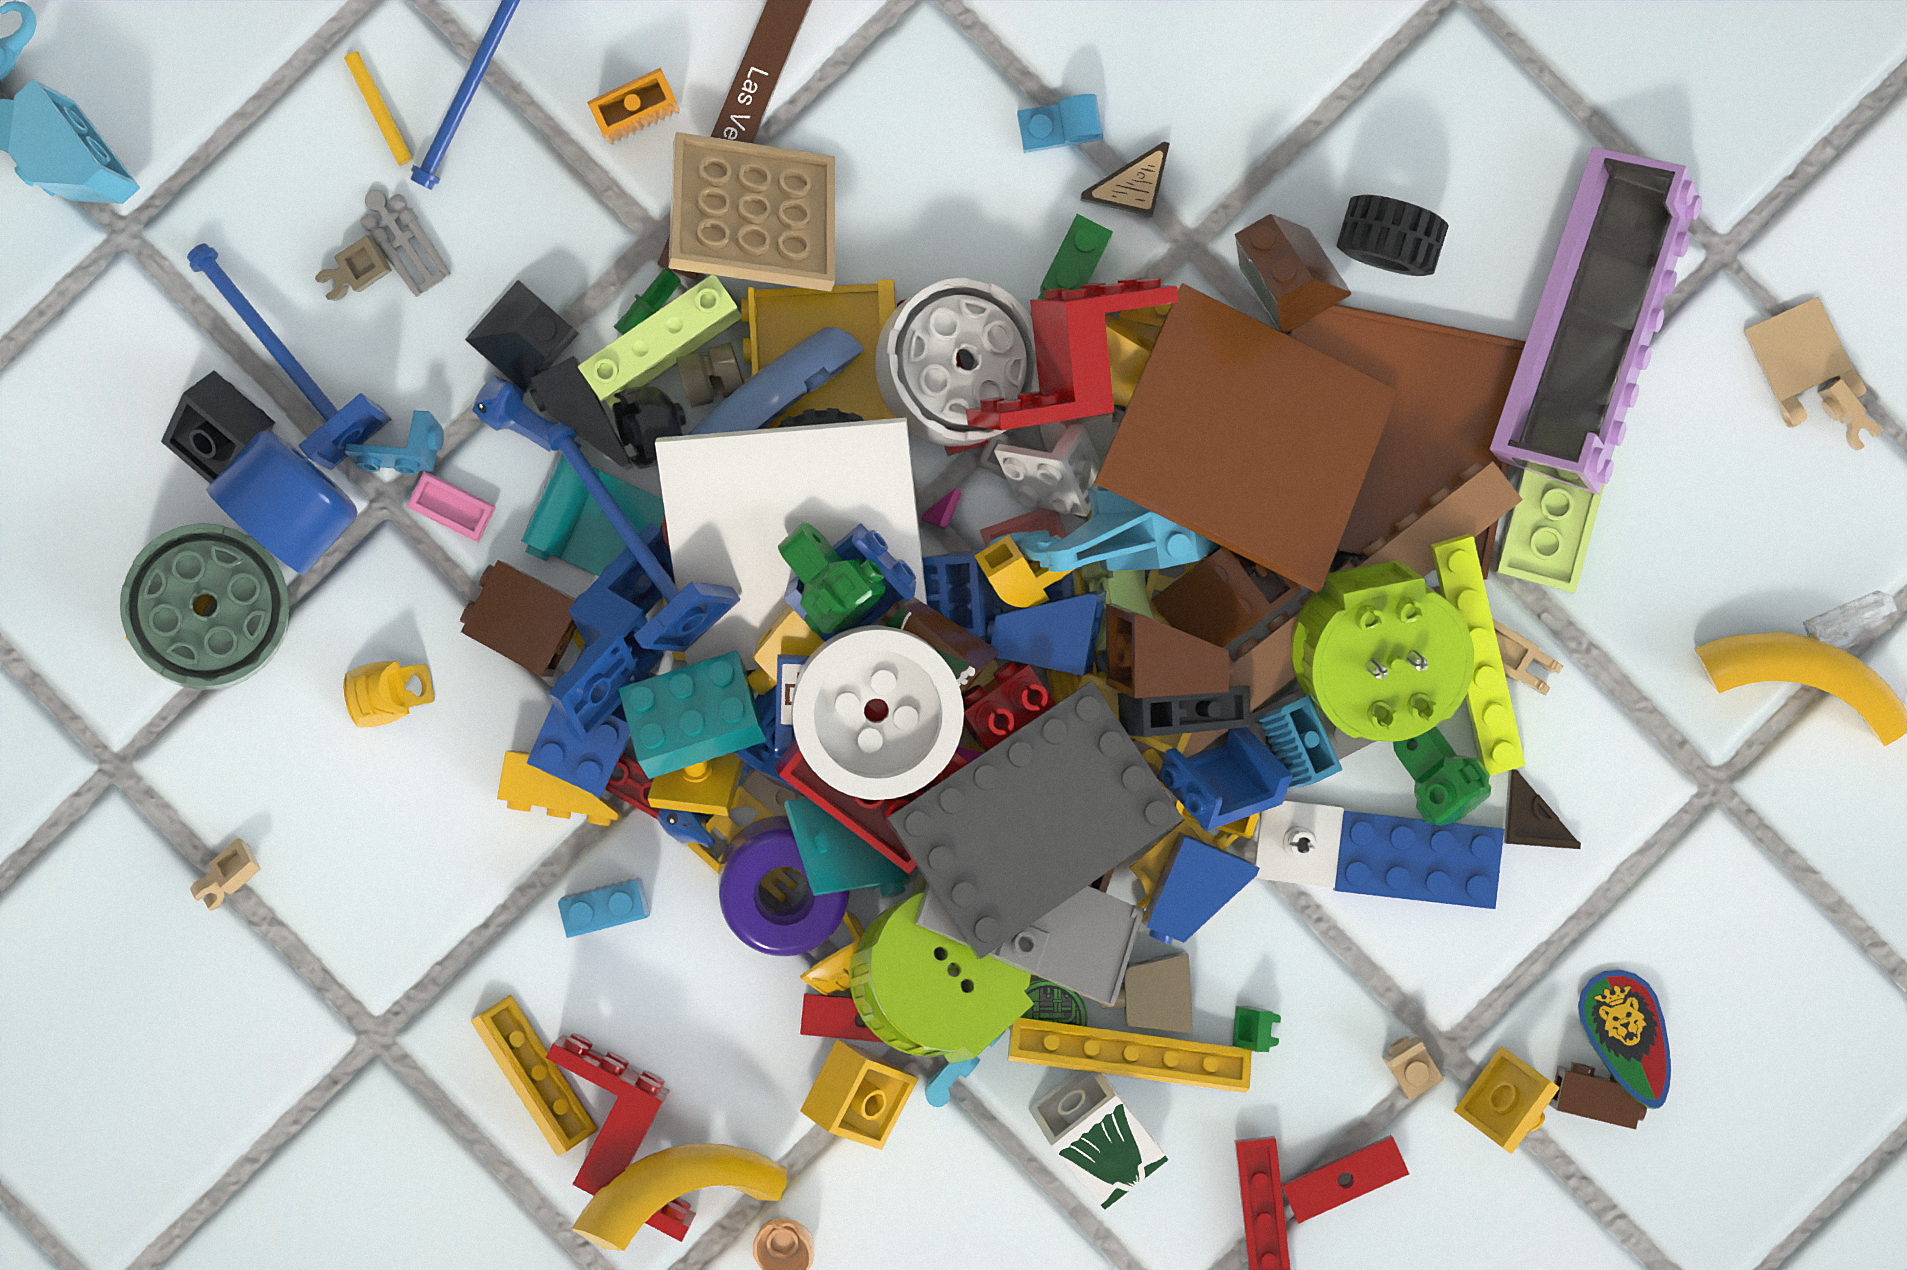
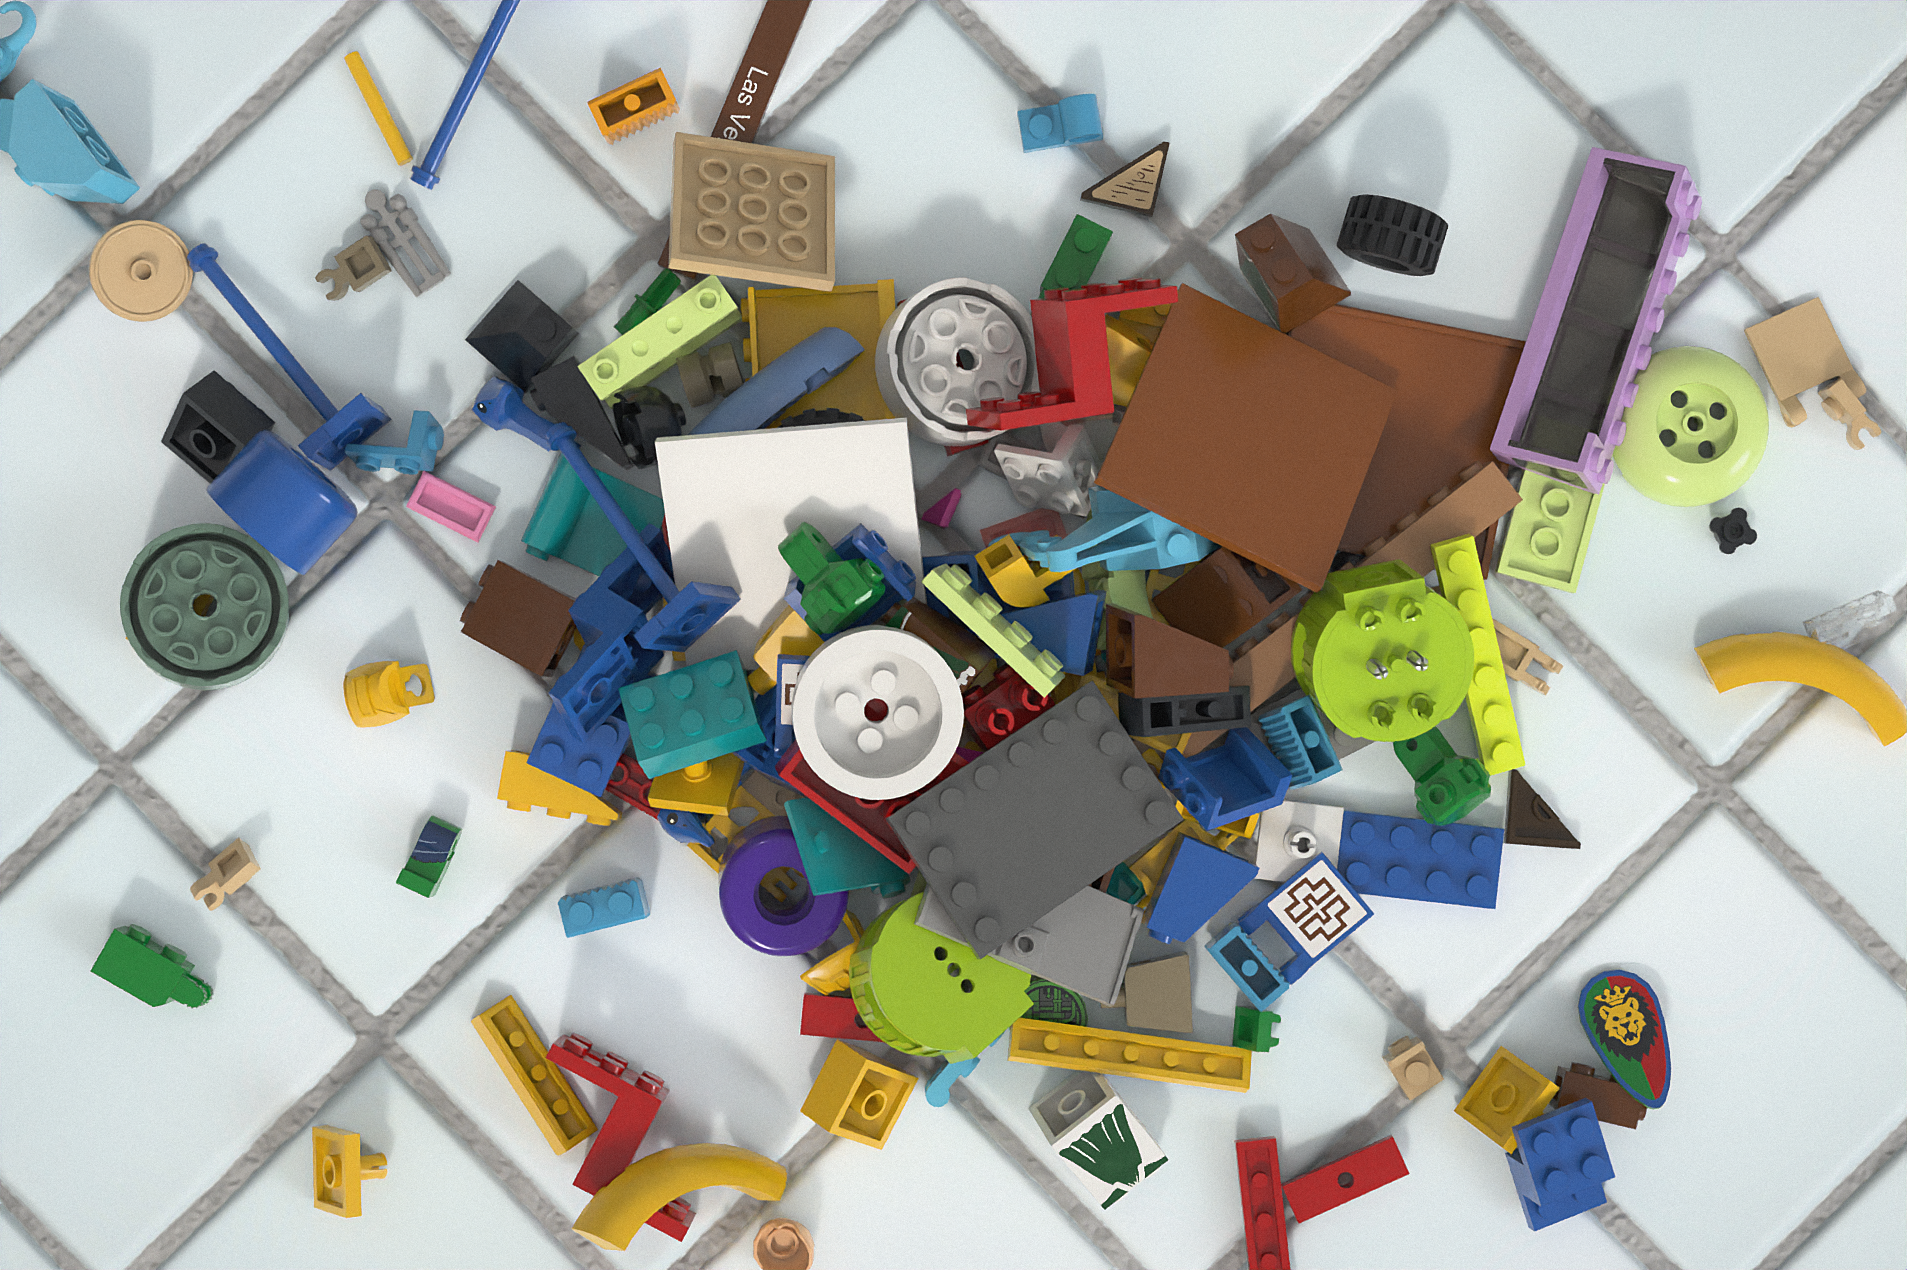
(140, 270): none -> tan shield
(149, 970): none -> green hinge
(340, 1170): none -> yellow tile
(430, 857): none -> leg
(983, 617): none -> yellowish green plate
(1125, 885): none -> teal slope
(1247, 966): none -> dark azure brick
(1310, 913): none -> flag
(1560, 1164): none -> blue bracket
(1678, 472): none -> yellowish green brick
(1721, 530): none -> black plate

